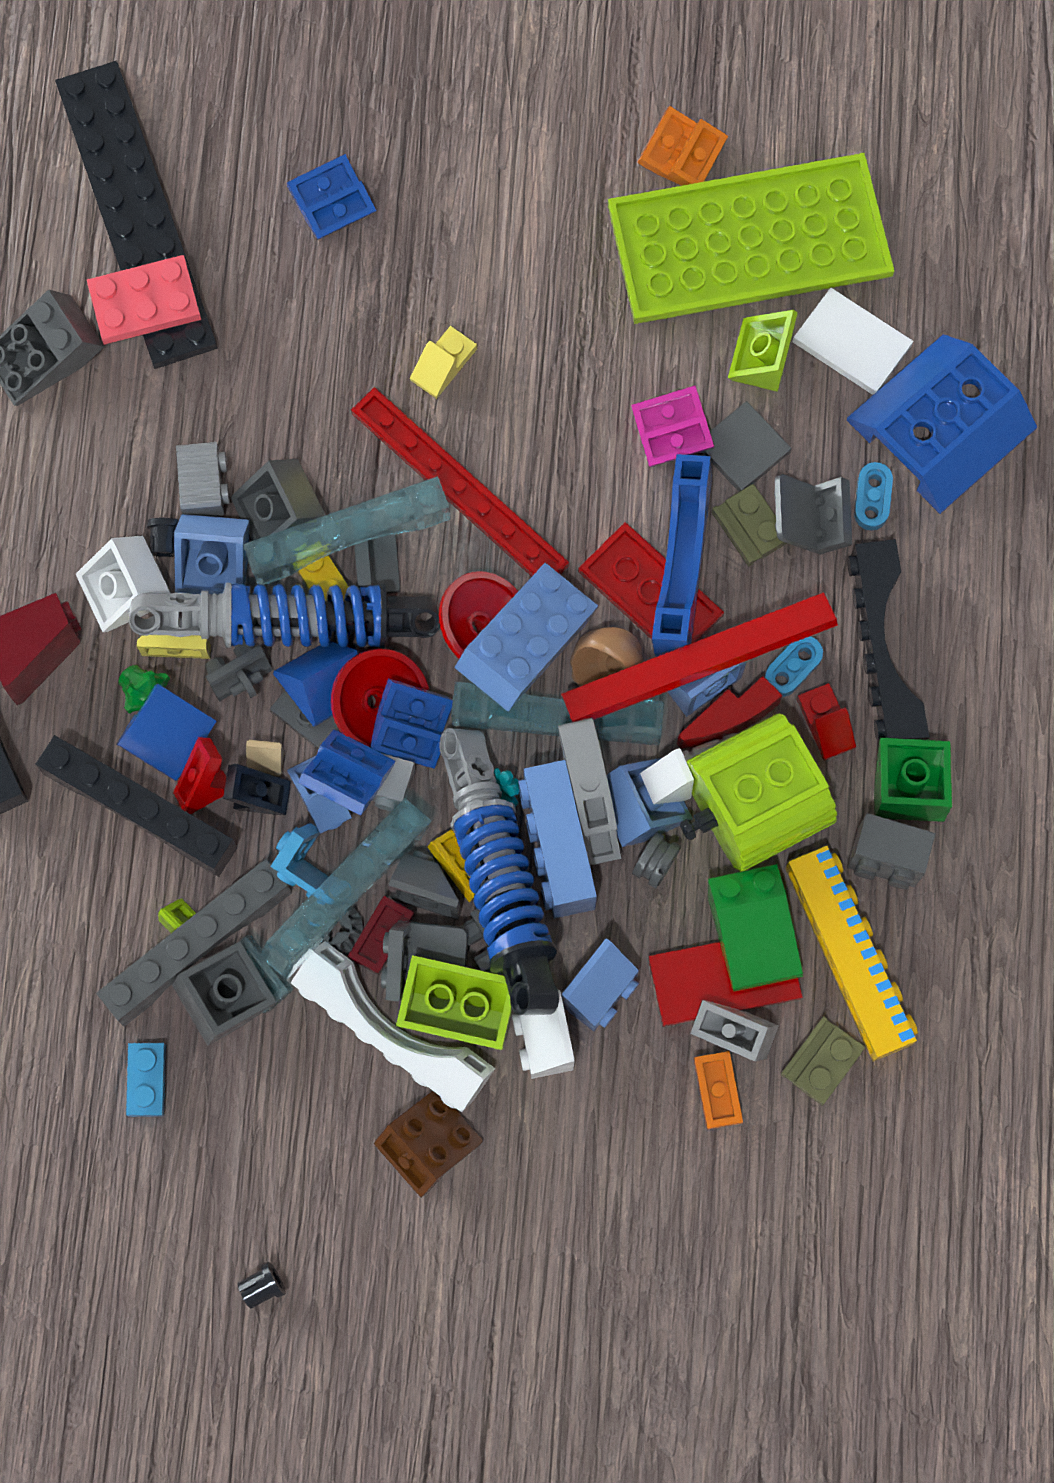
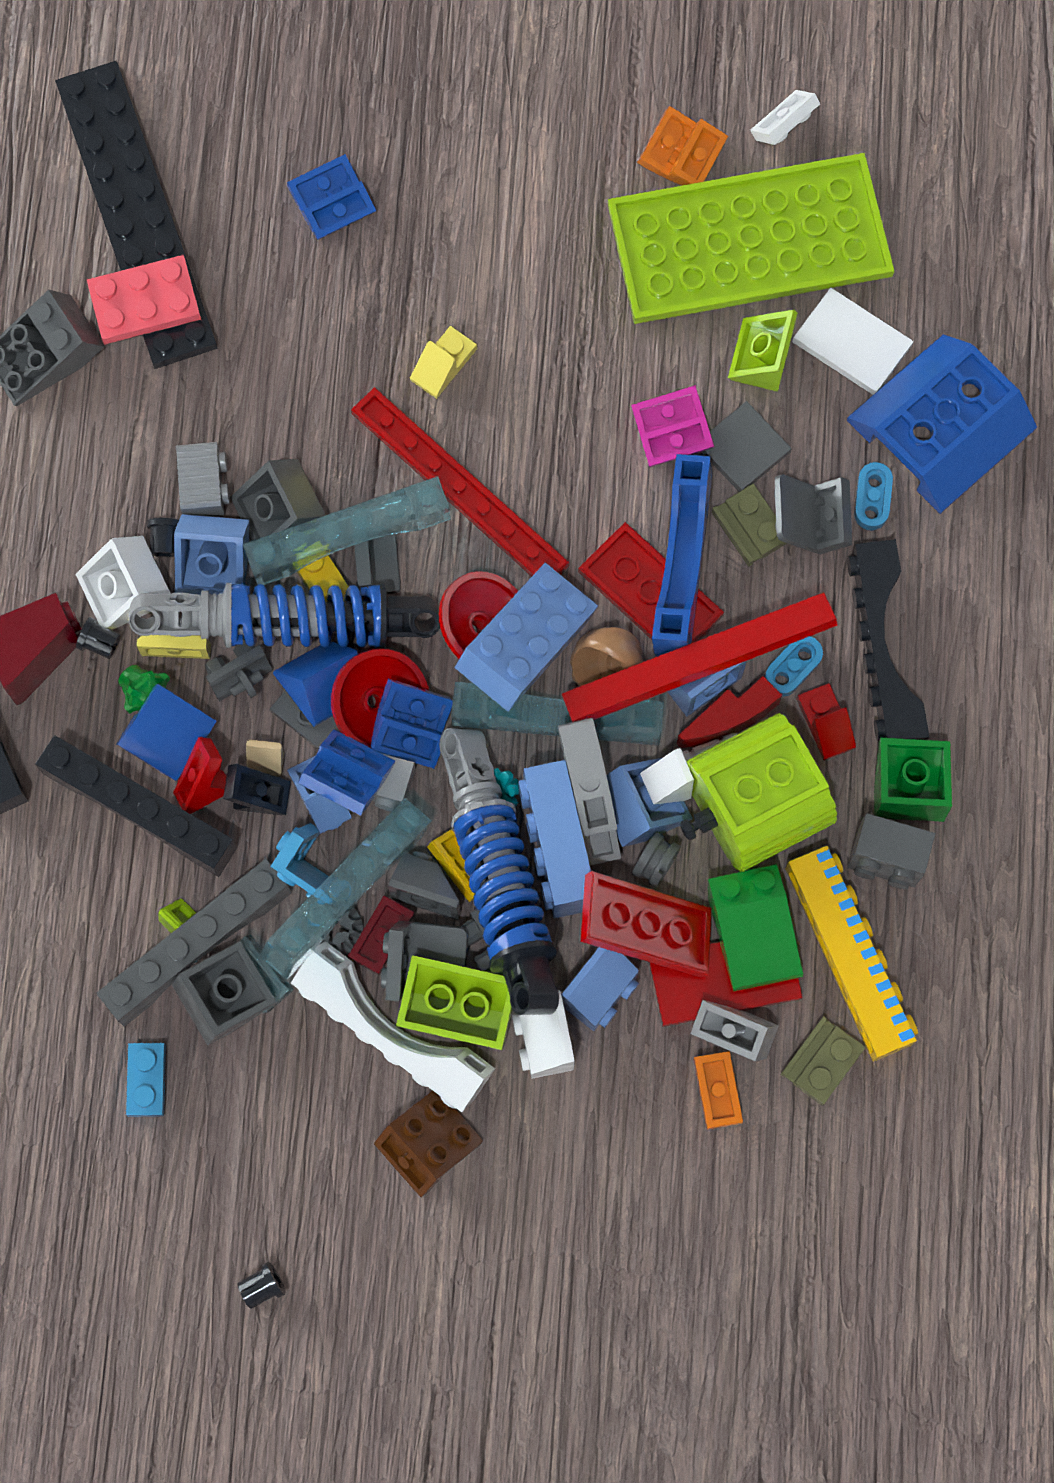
(97, 639): none -> black bush
(646, 924): none -> red tile
(785, 117): none -> white plate

